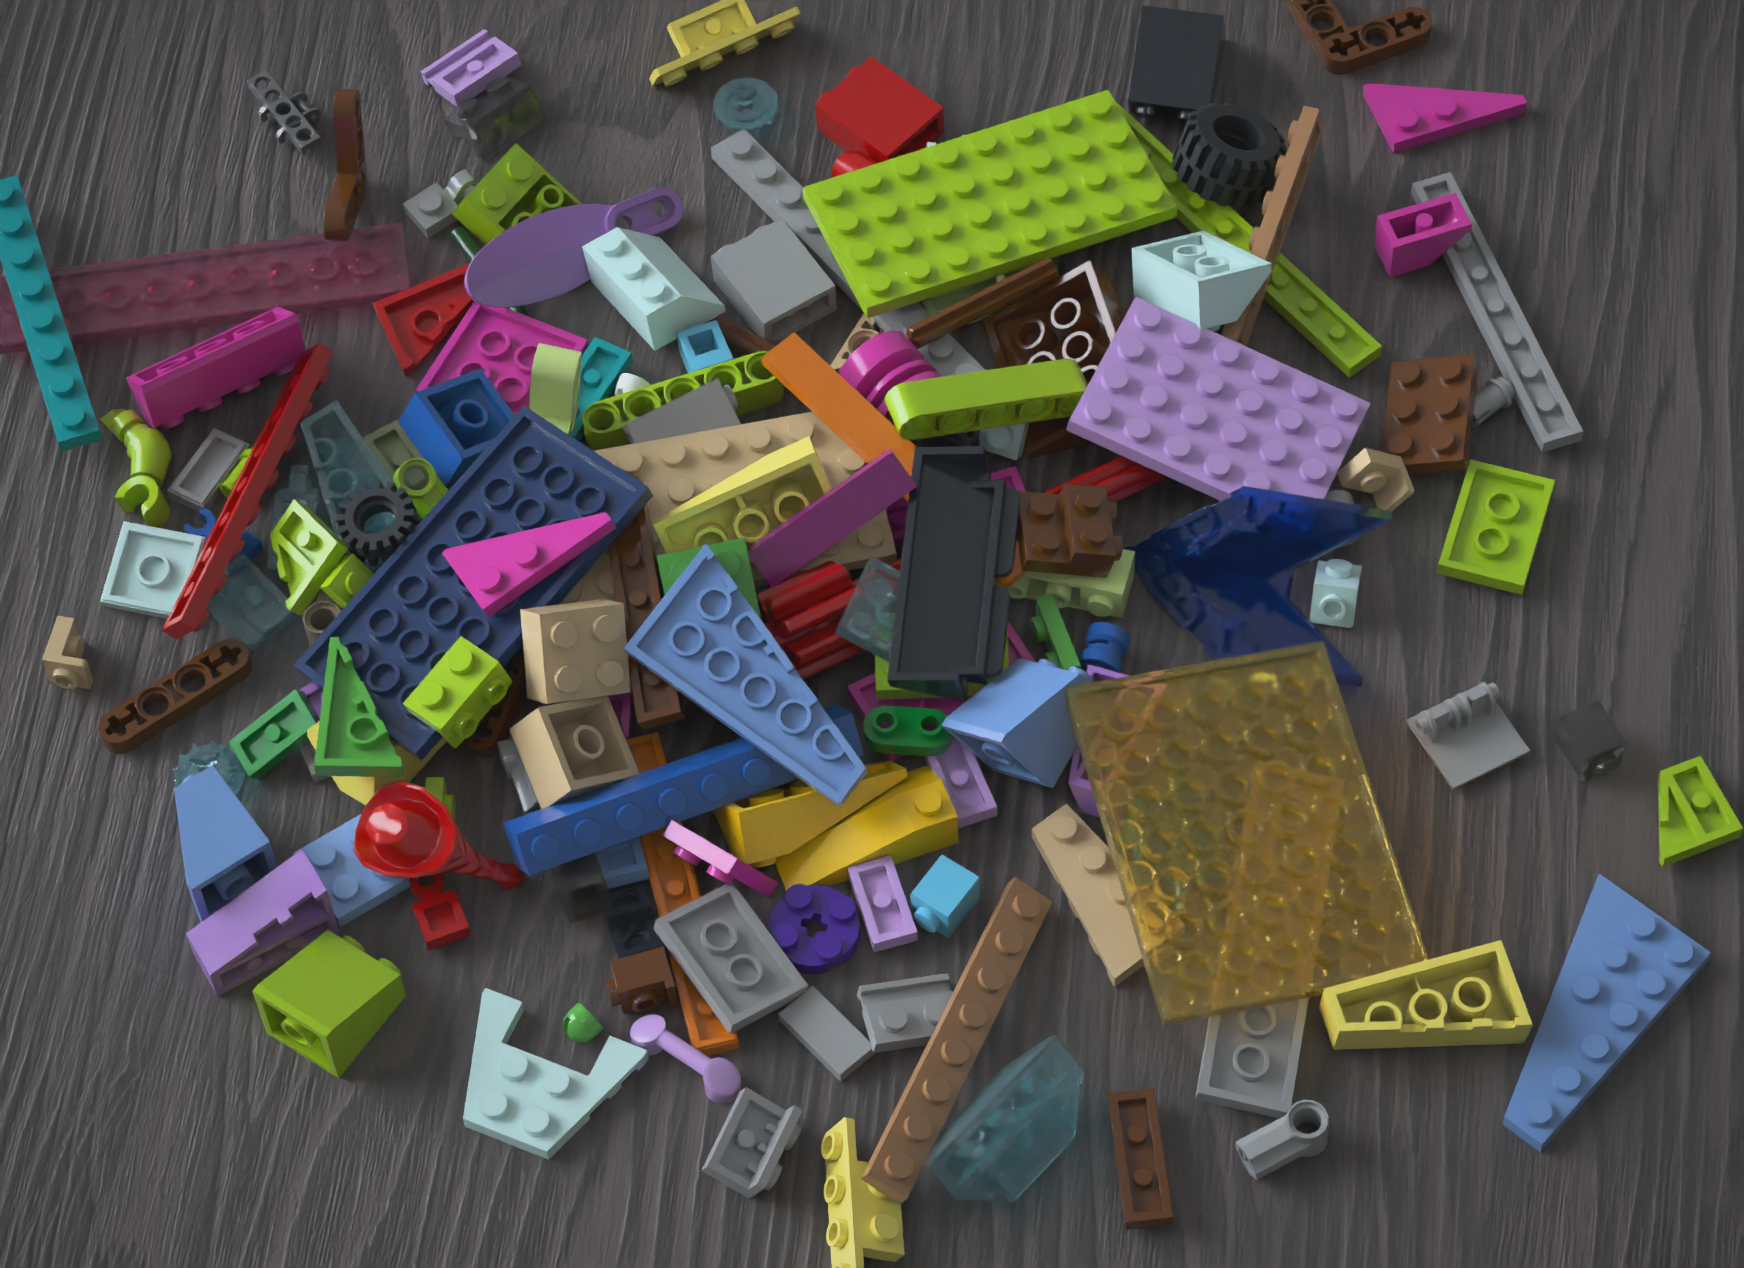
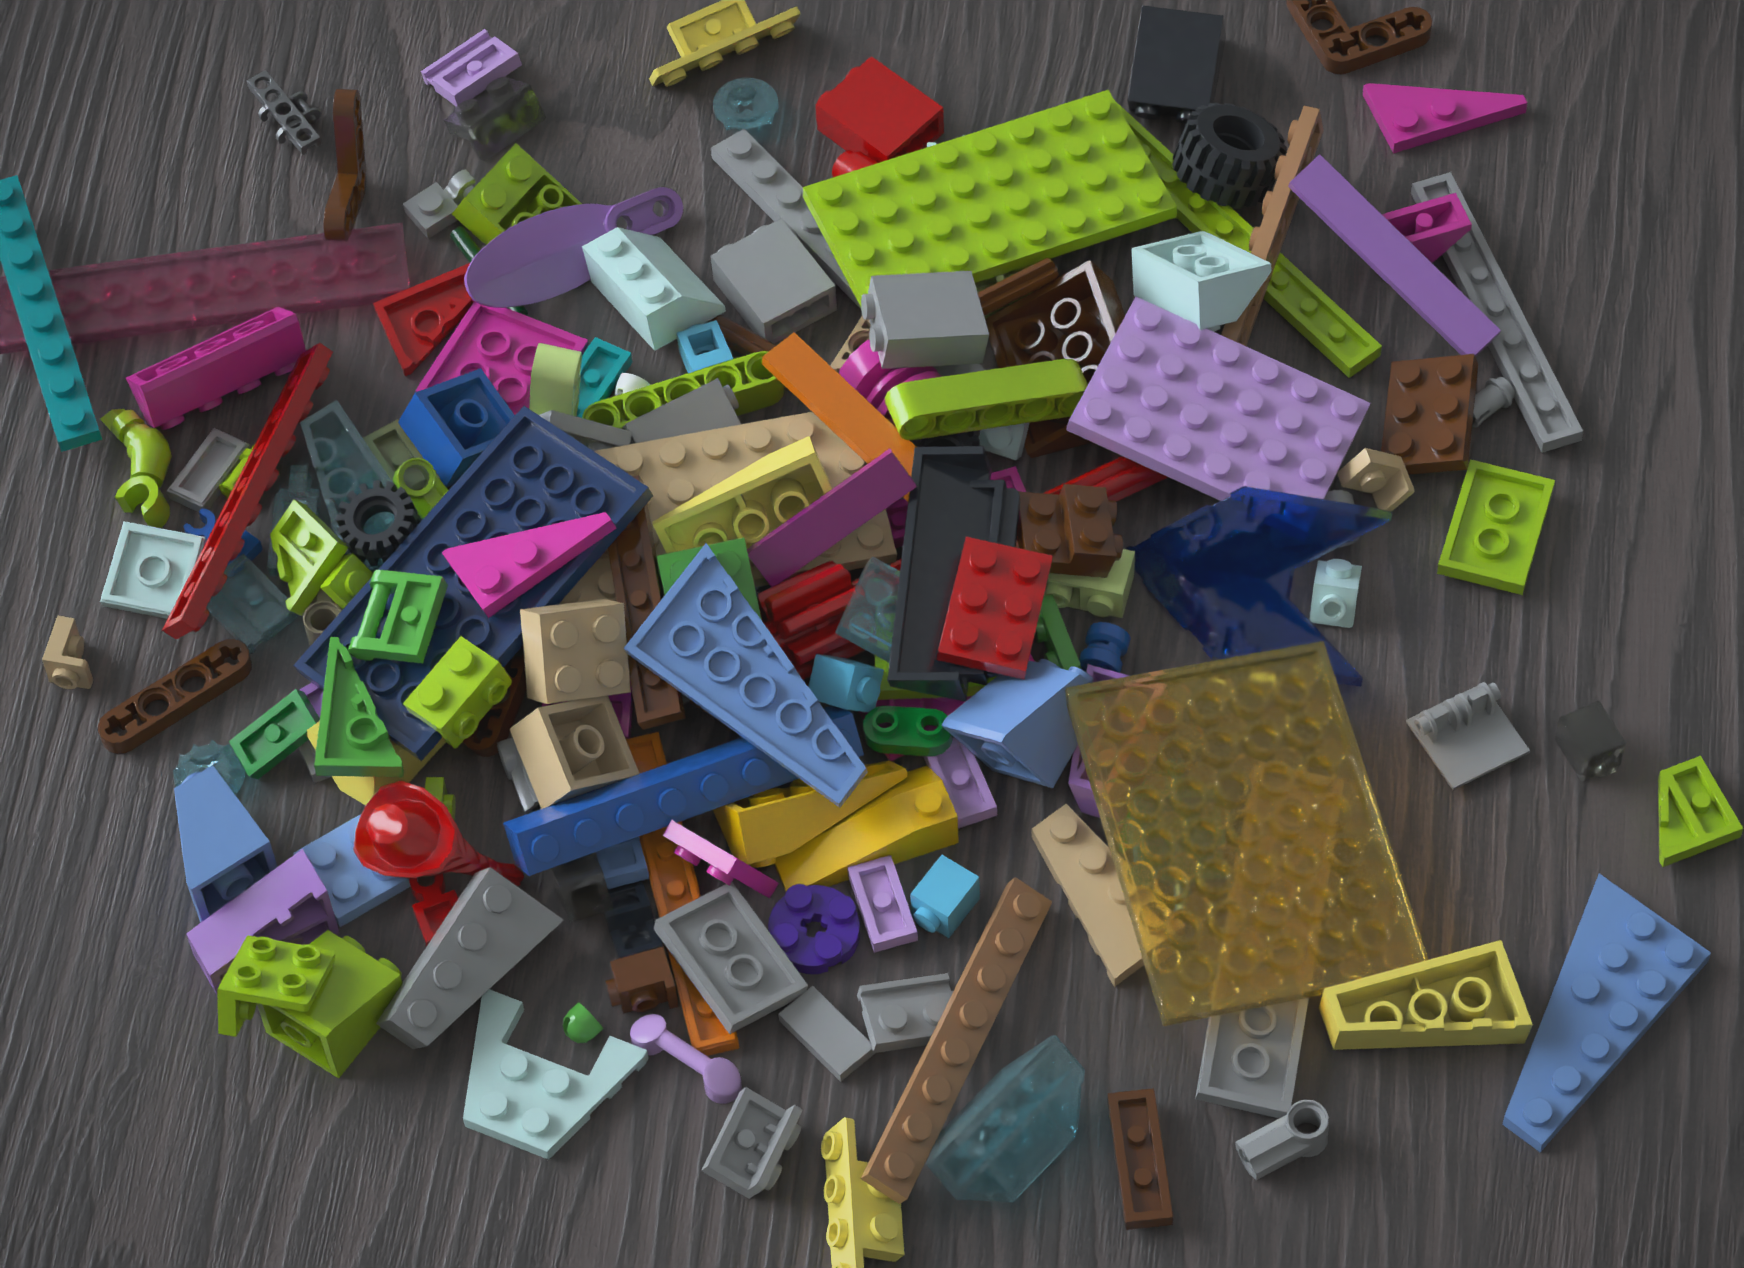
(270, 975): none -> lime bracket
(409, 619): none -> bright green plate
(470, 951): none -> light grey wedge
(590, 433): none -> light grey plate
(845, 683): none -> medium azure brick
(925, 319): none -> light grey brick
(994, 608): none -> red plate
(1394, 258): none -> medium lavender tile

